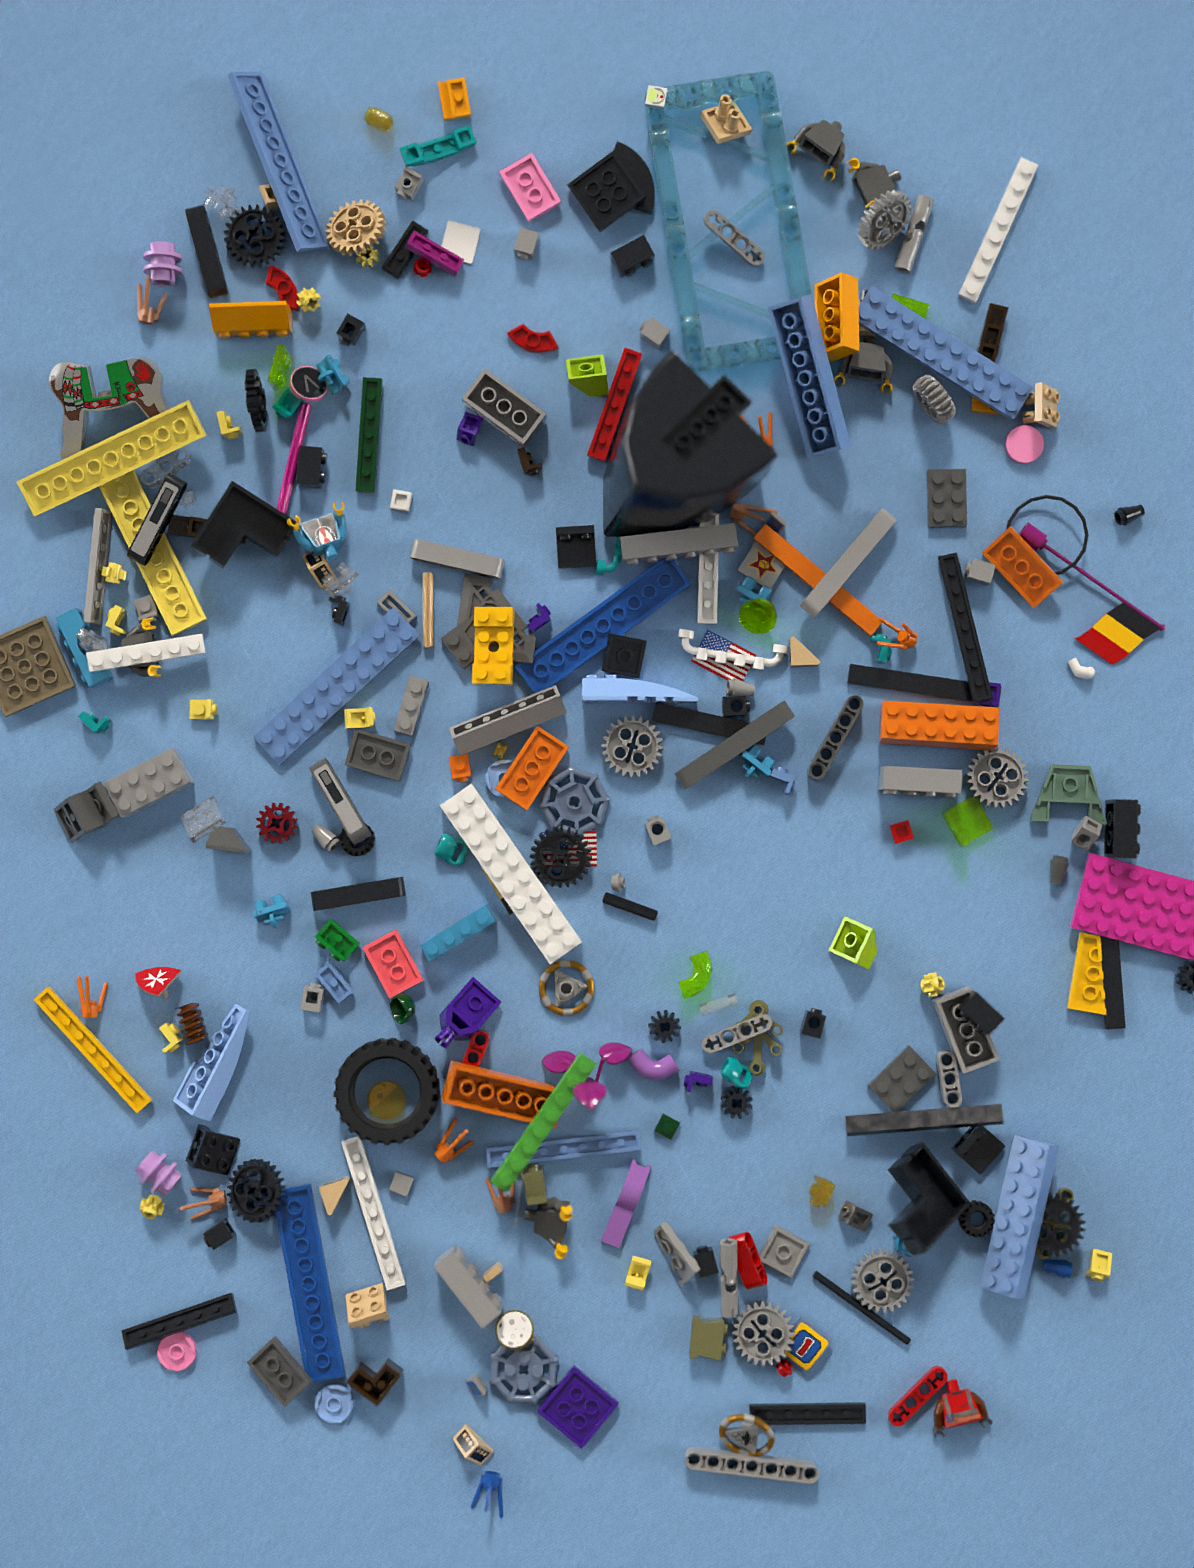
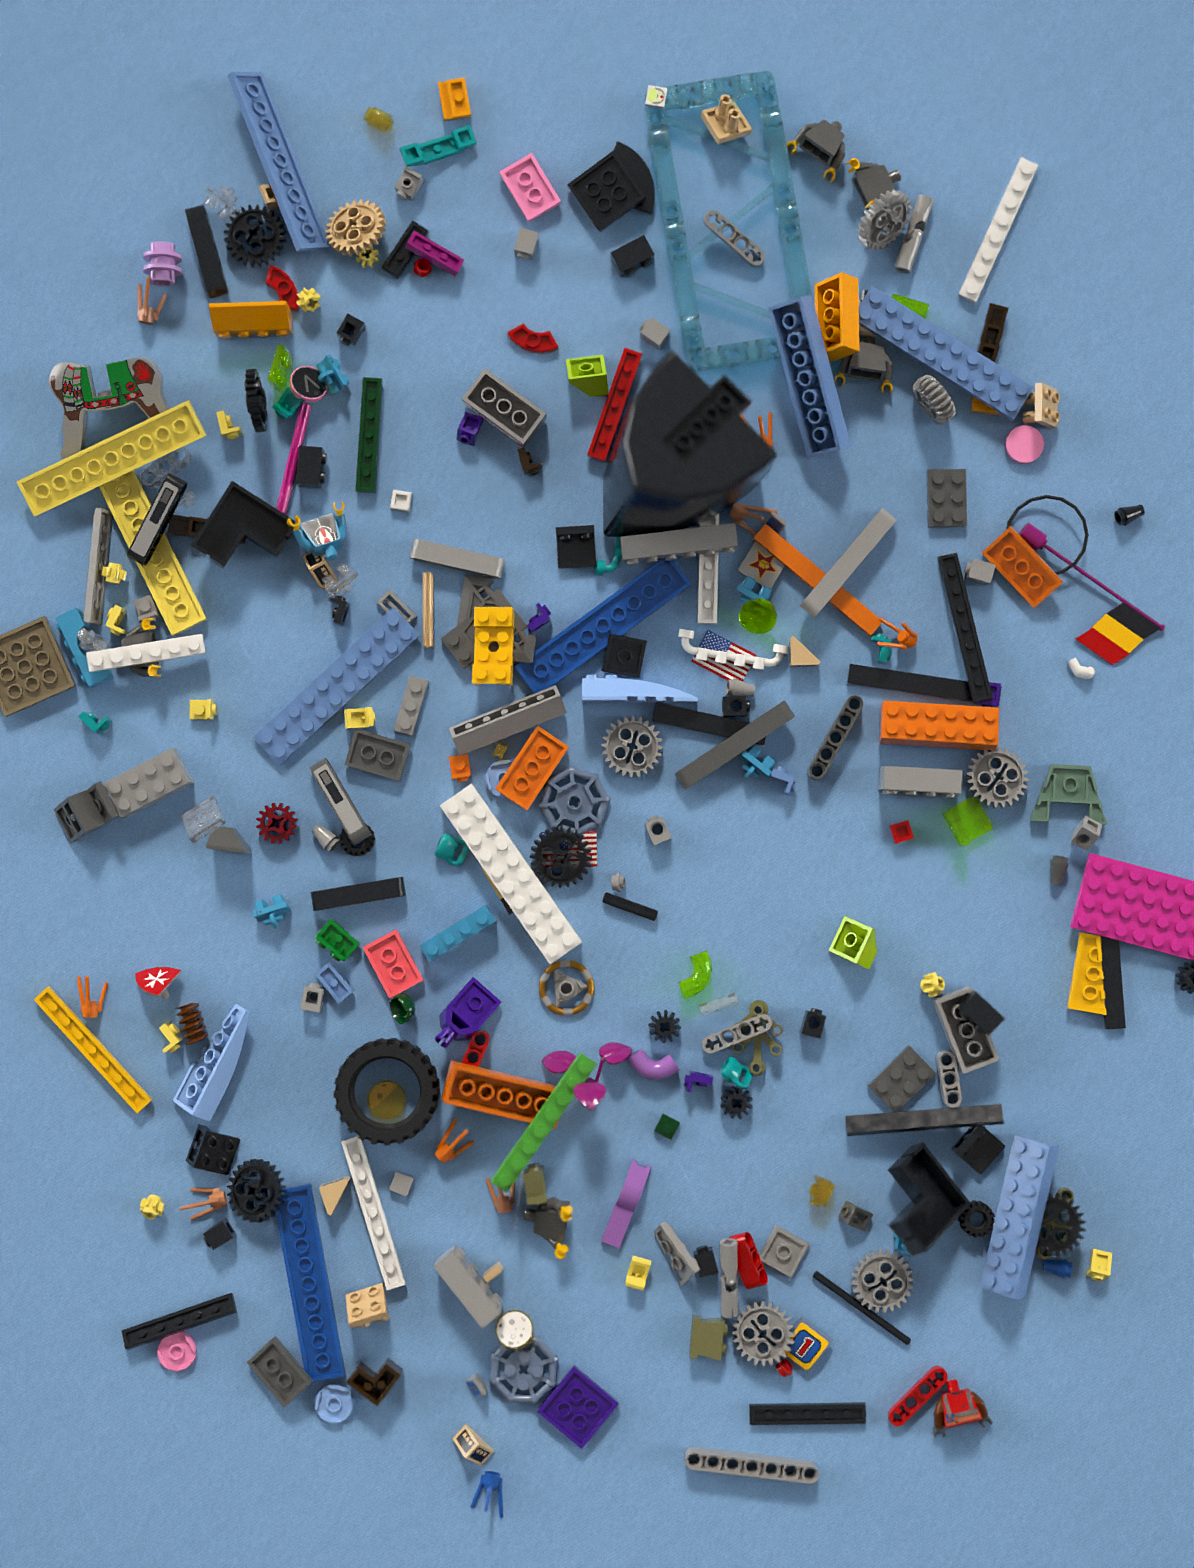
(158, 1173): lavender piece -> none
(461, 240): white sticker -> none
(572, 1147): medium blue plate -> none
(746, 1435): piece -> none
(1121, 828): black brick -> none

